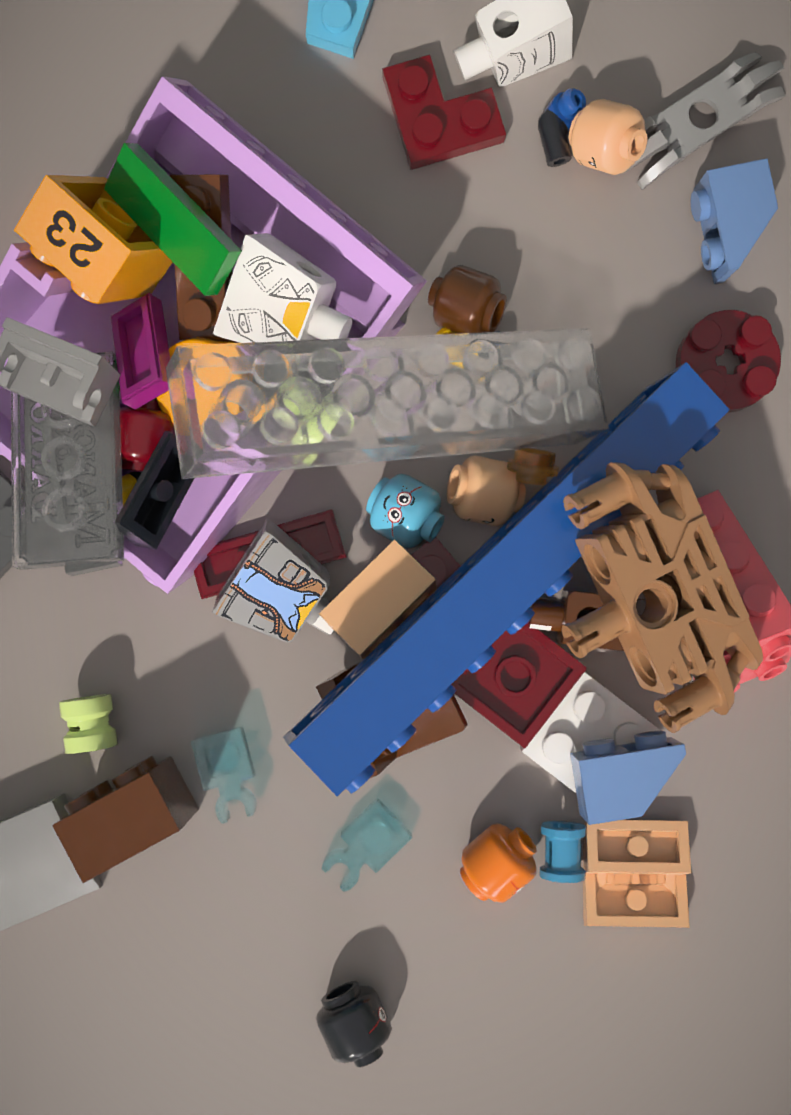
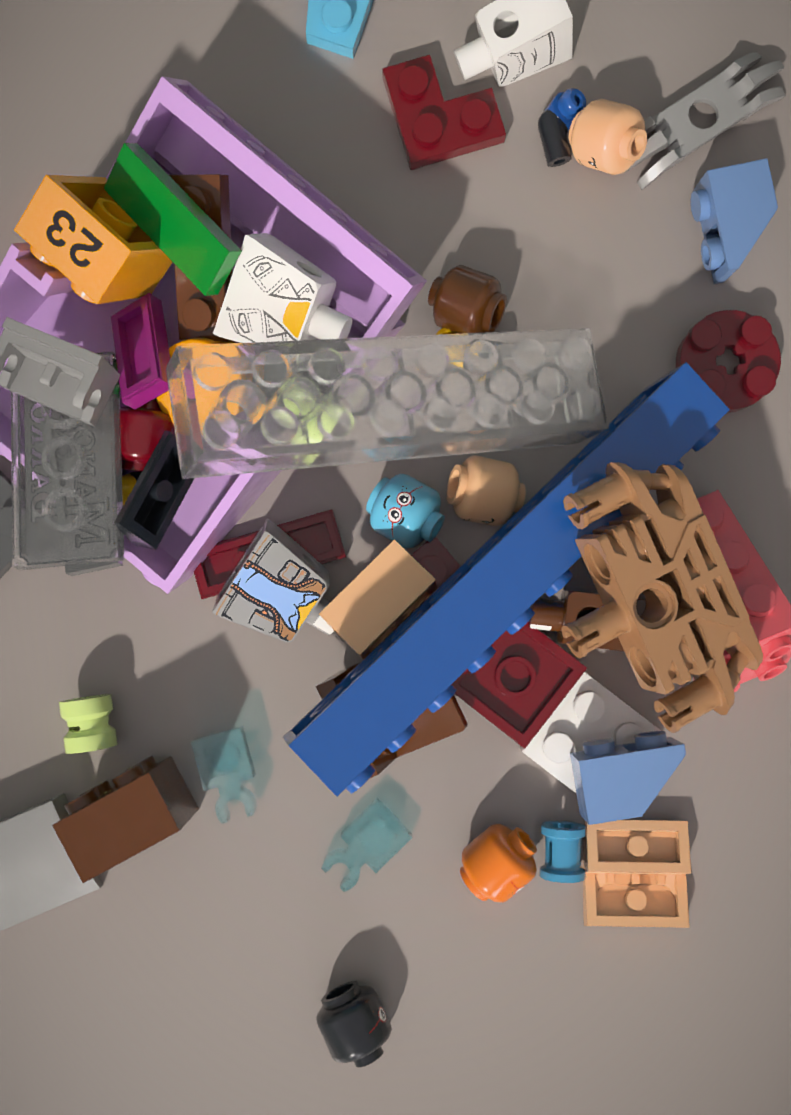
(533, 465): clear orange plate -> none

